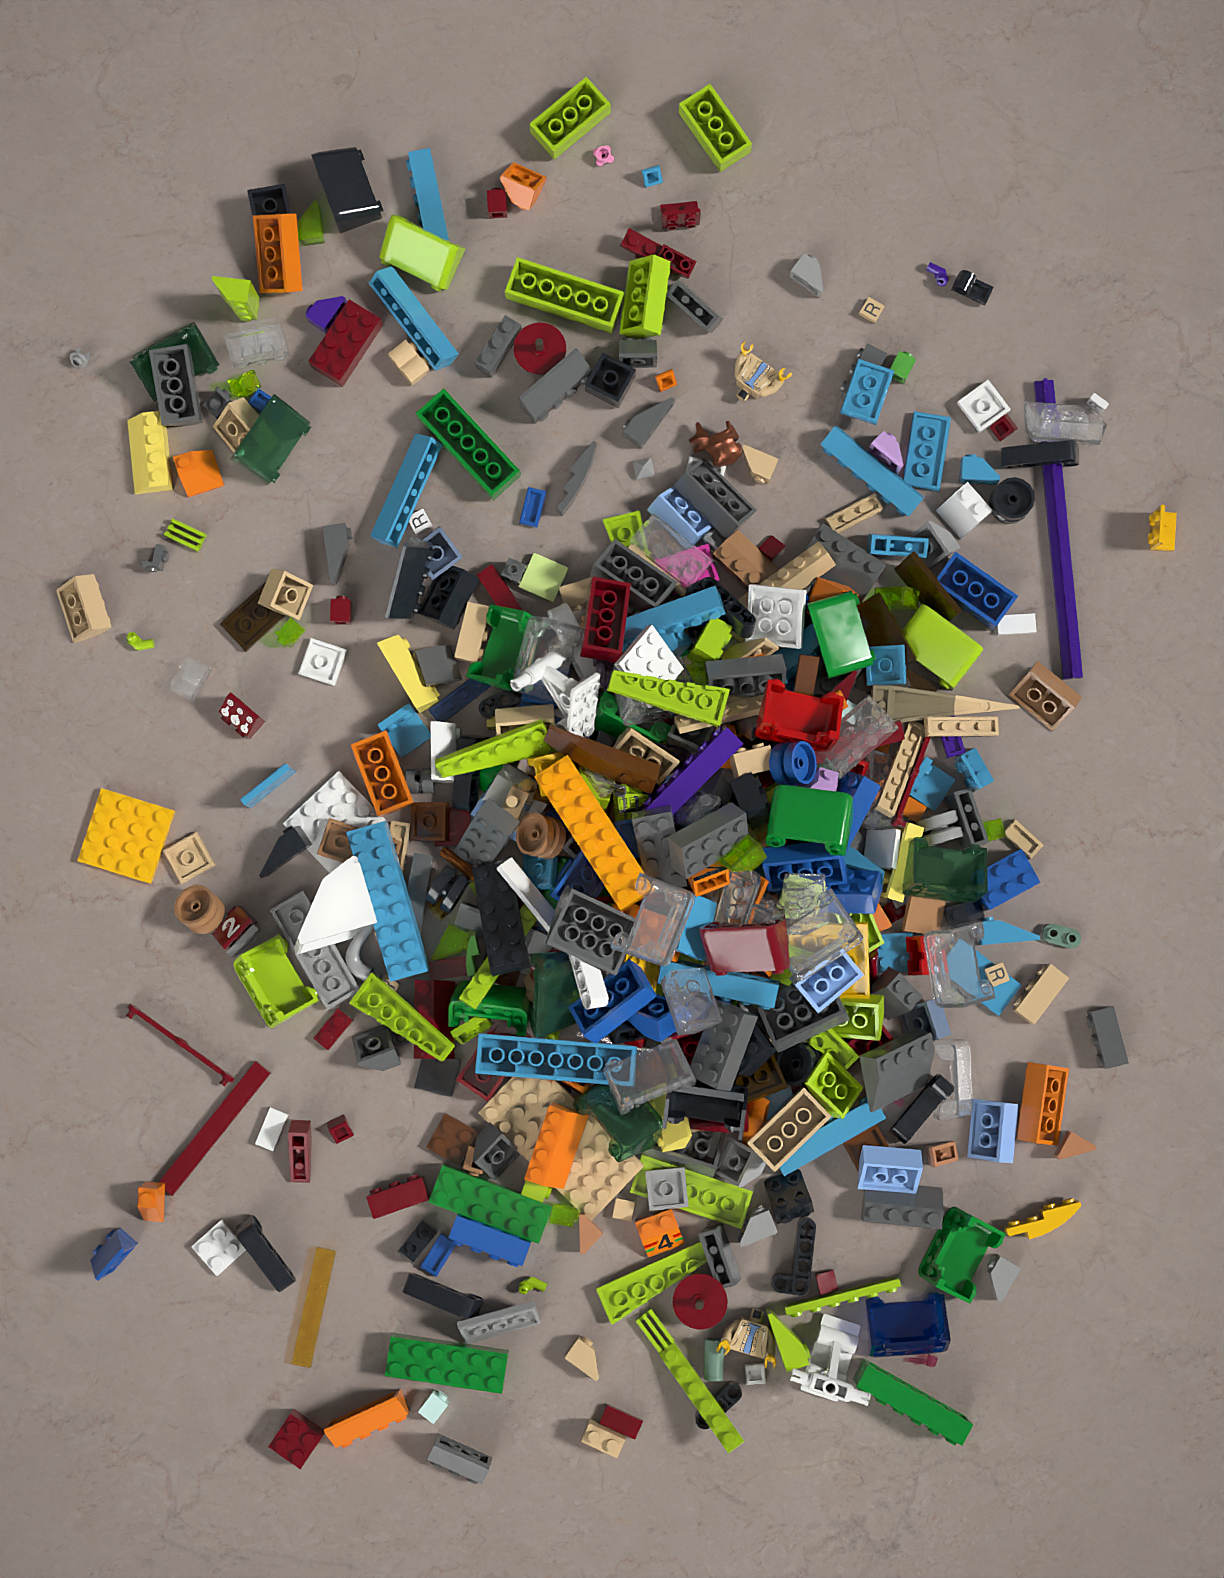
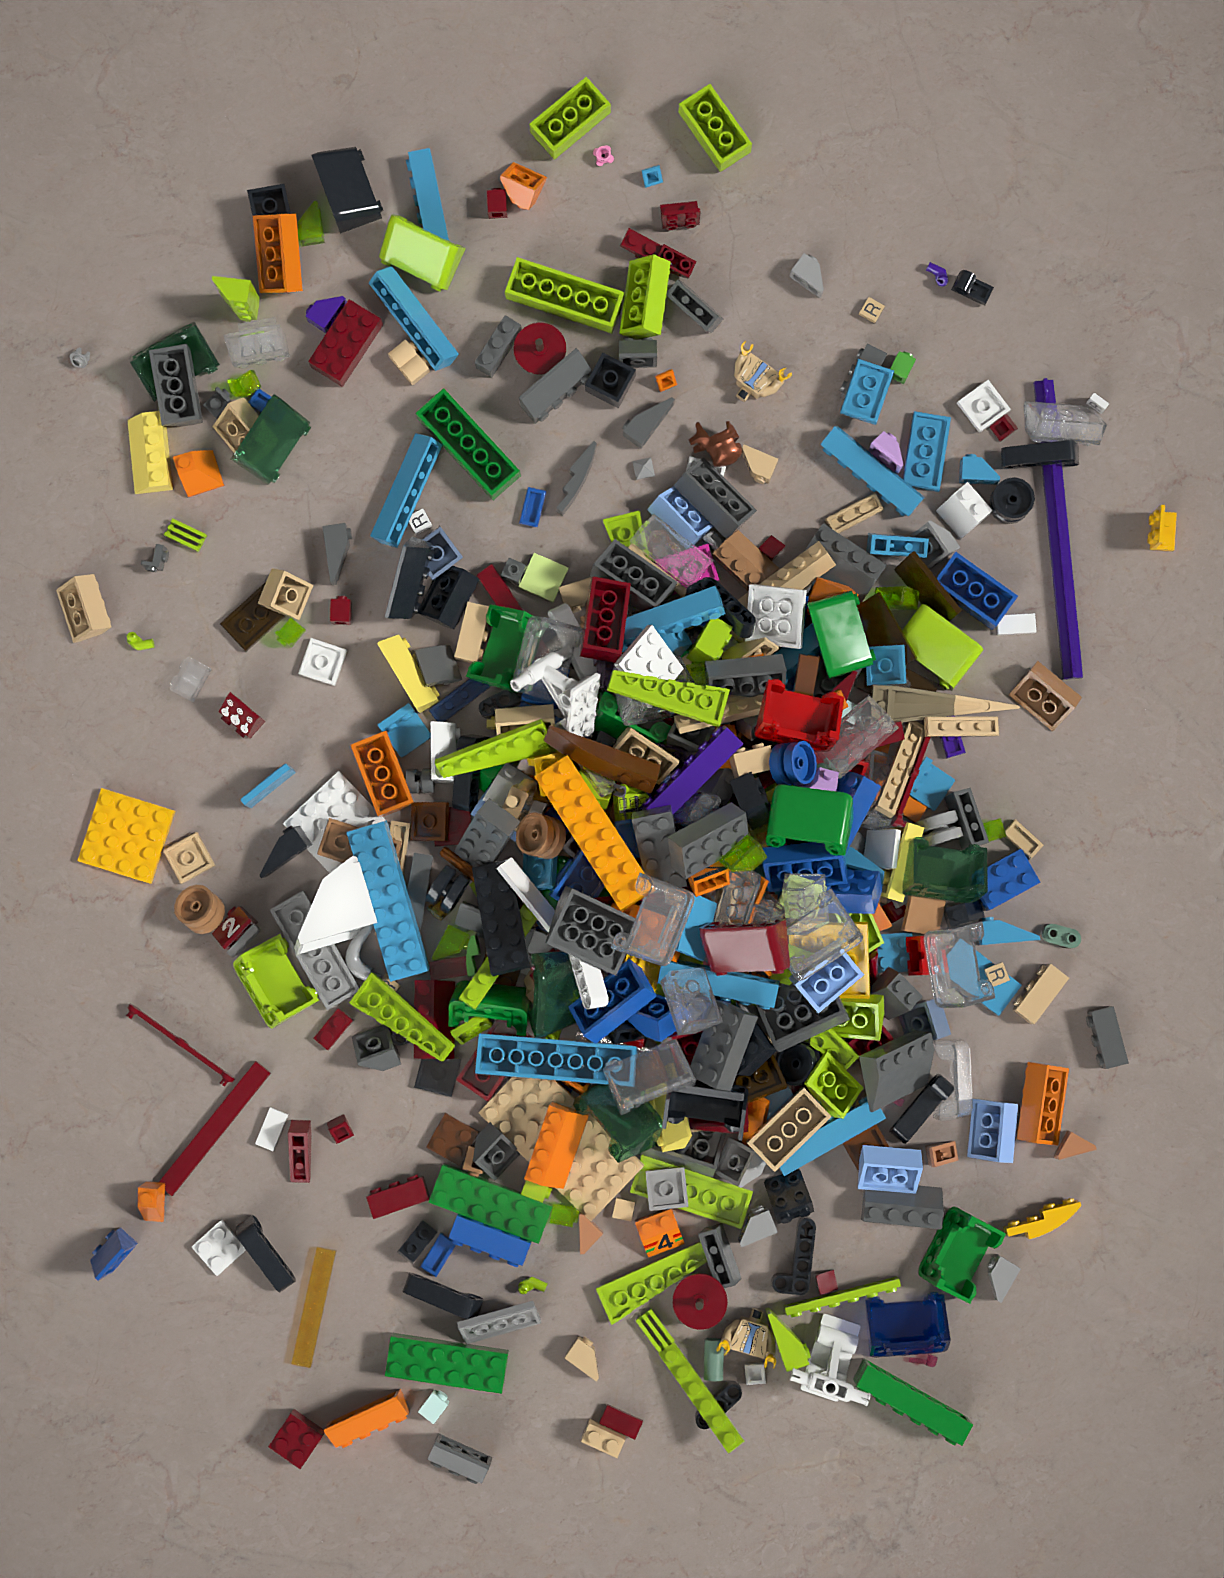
(973, 770): dark azure bracket -> none

